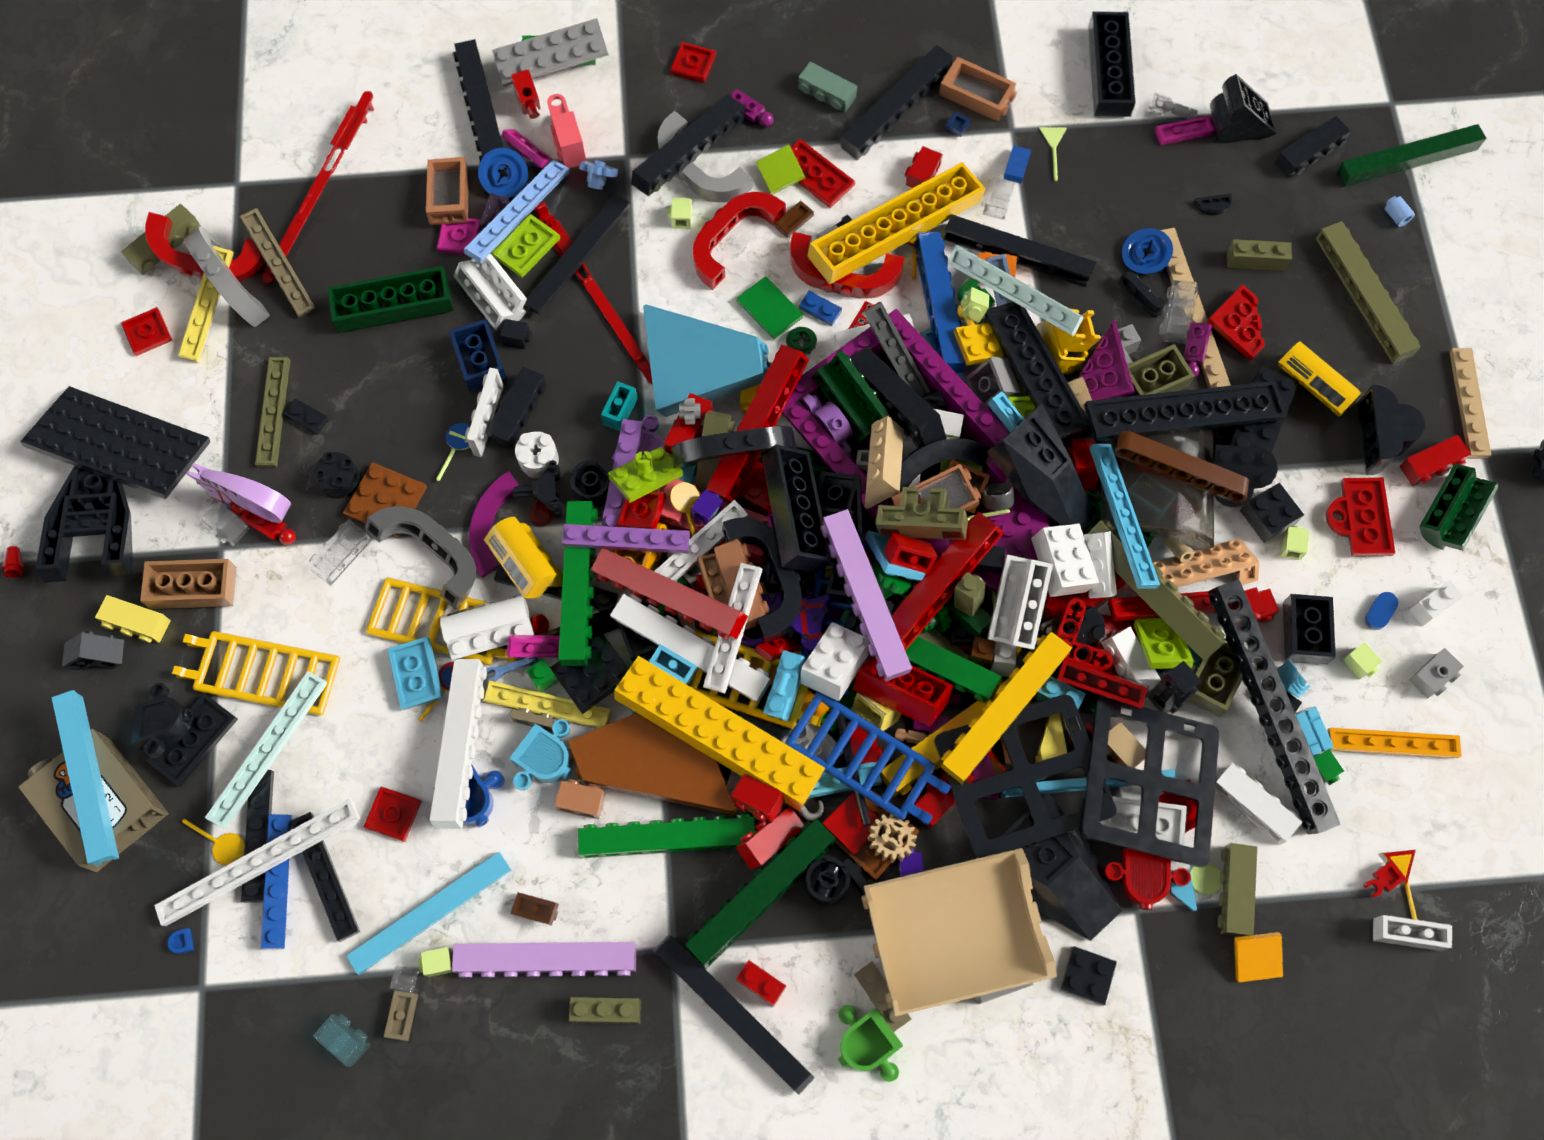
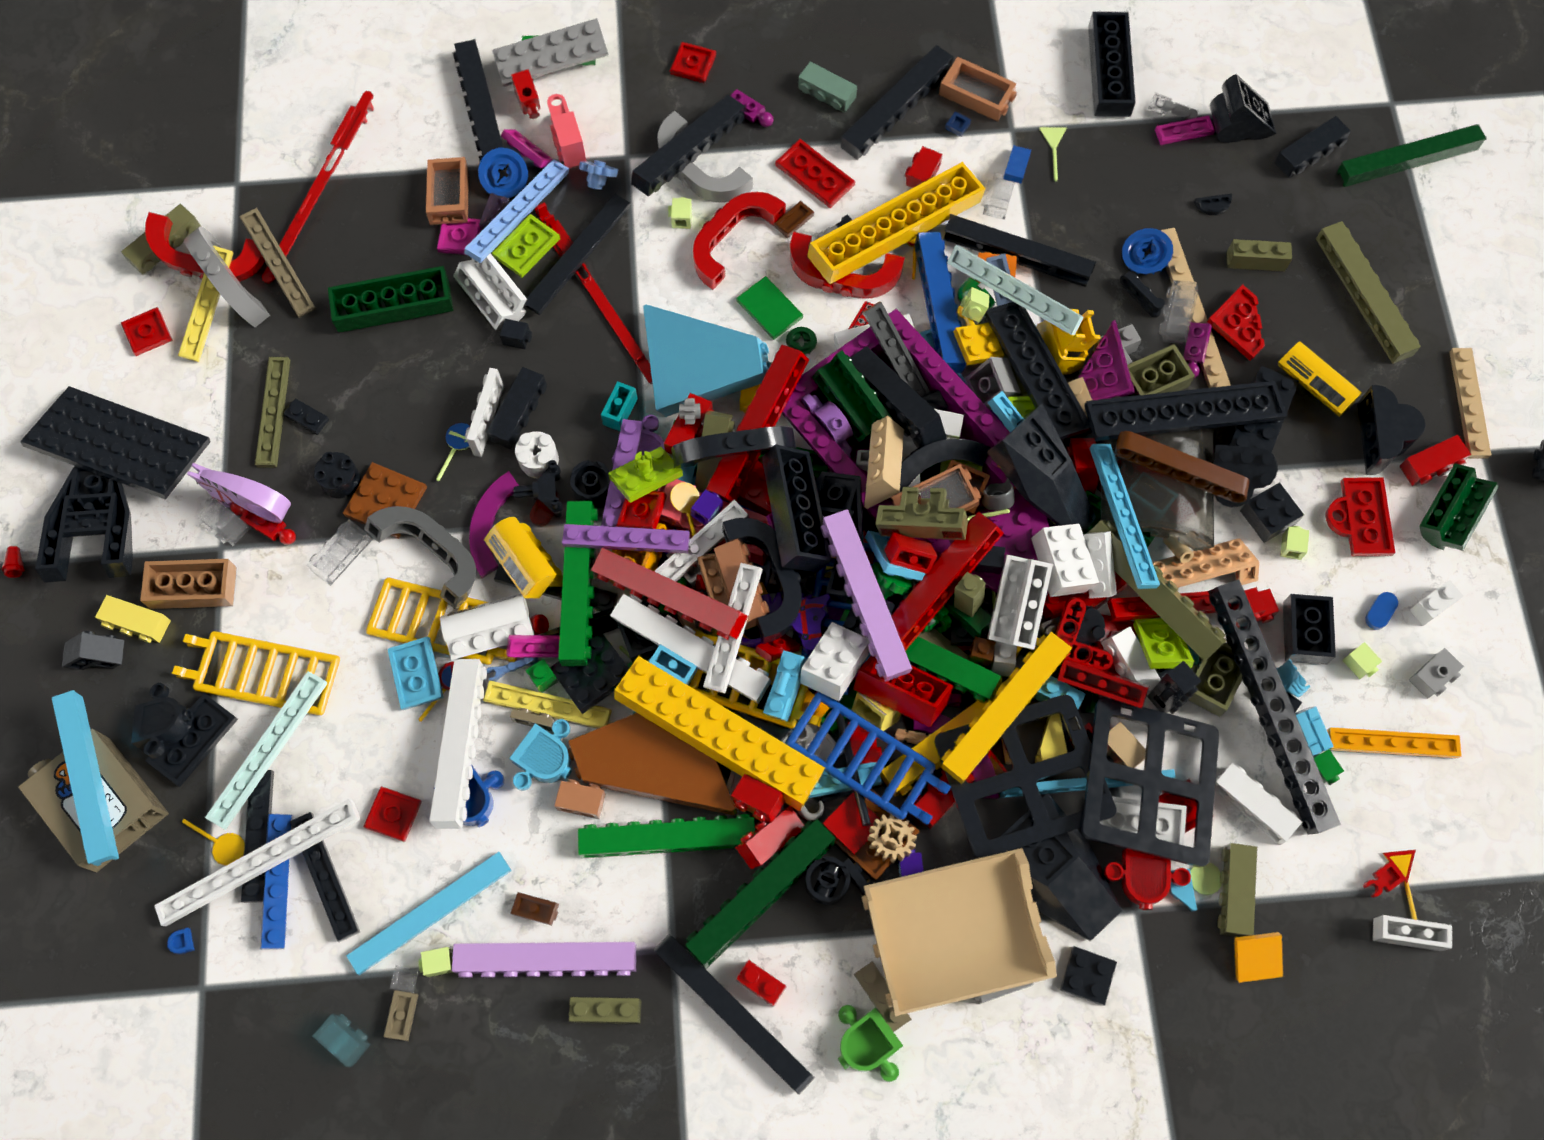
(476, 352): dark blue brick -> none
(780, 169): lime tile -> none
(820, 308): blue plate -> none
(1399, 211): light blue brick -> none

